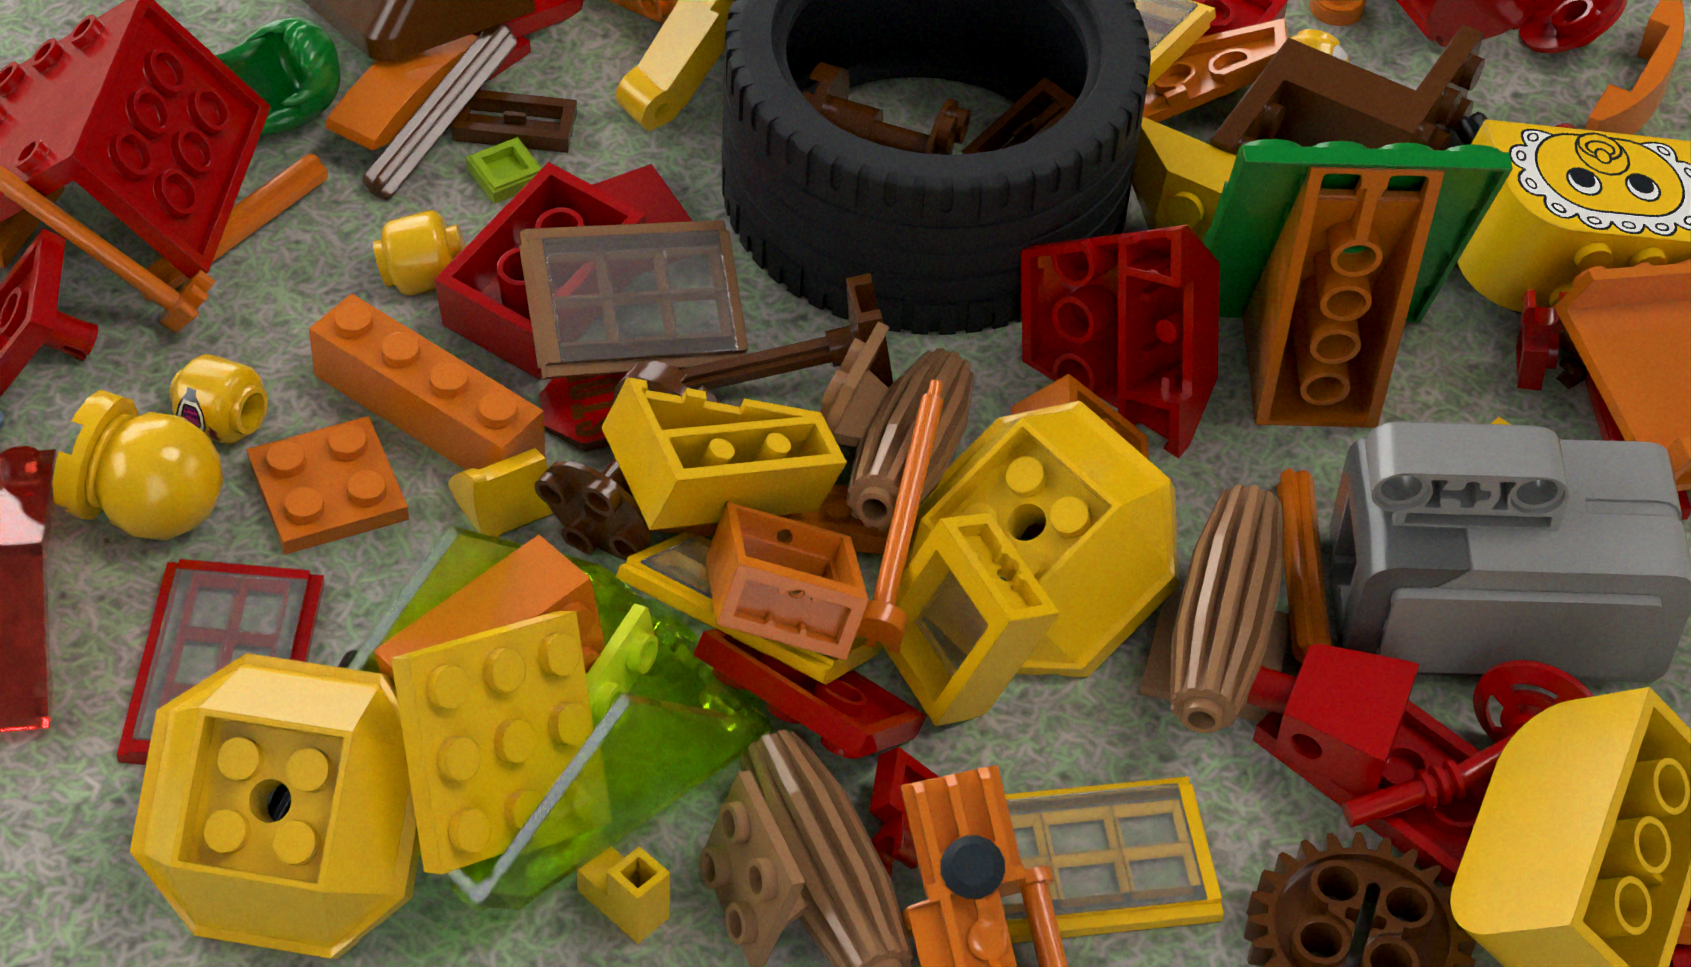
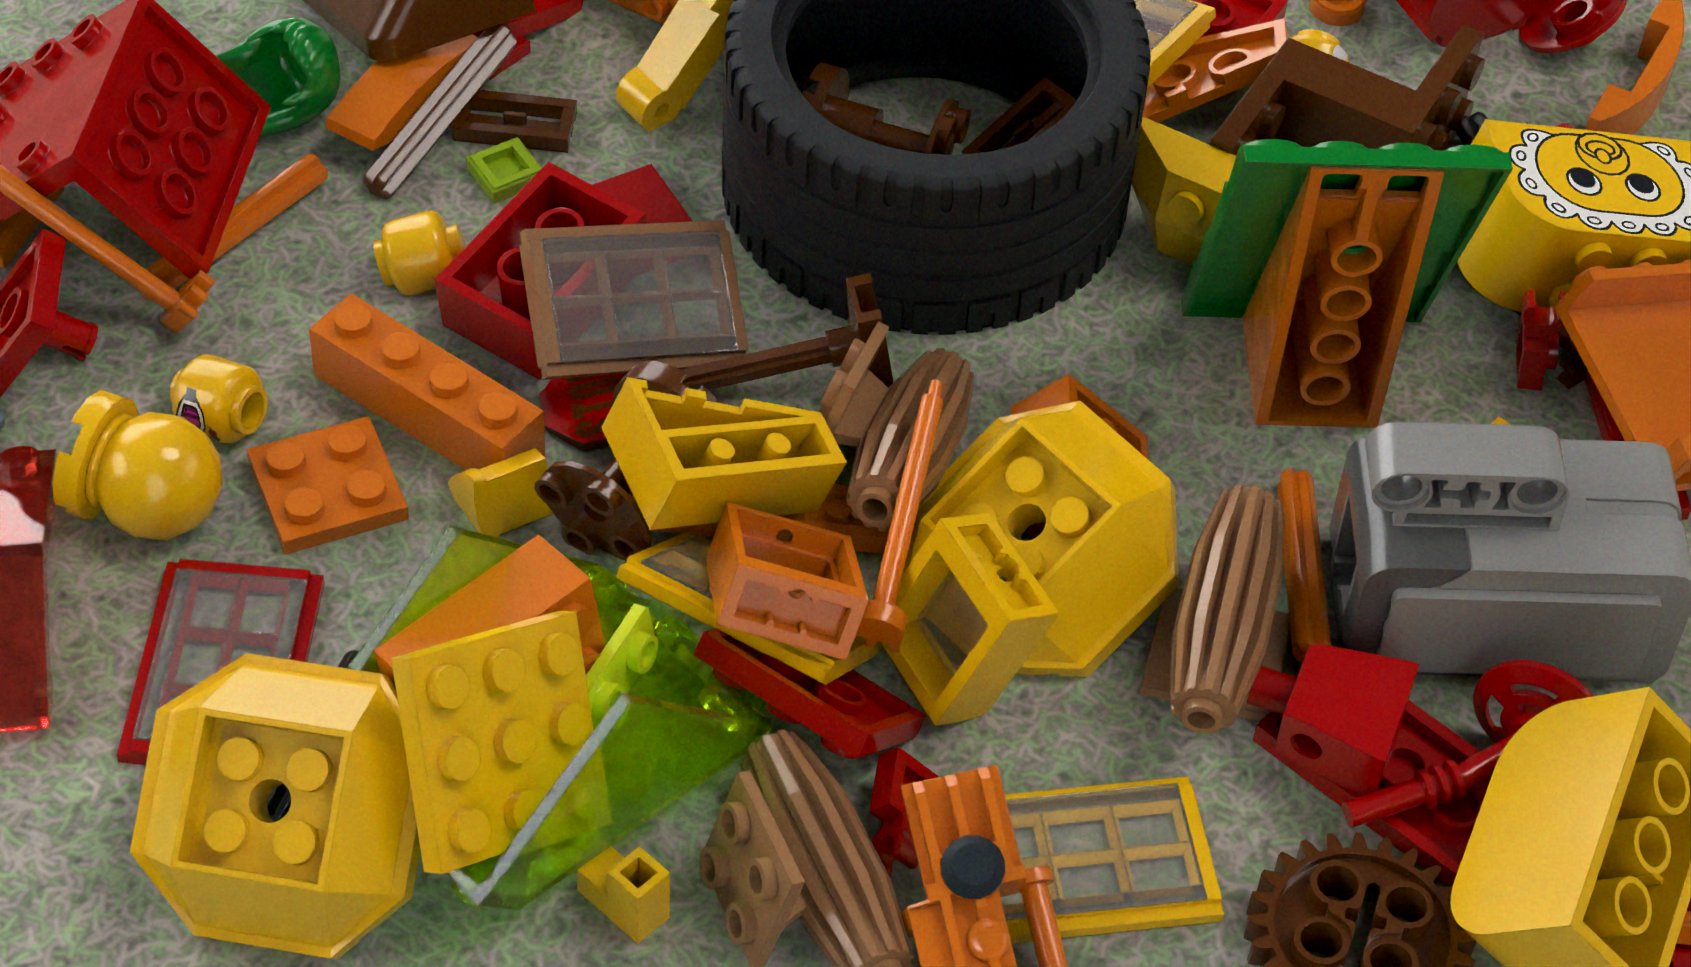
(1128, 322): red wedge -> none

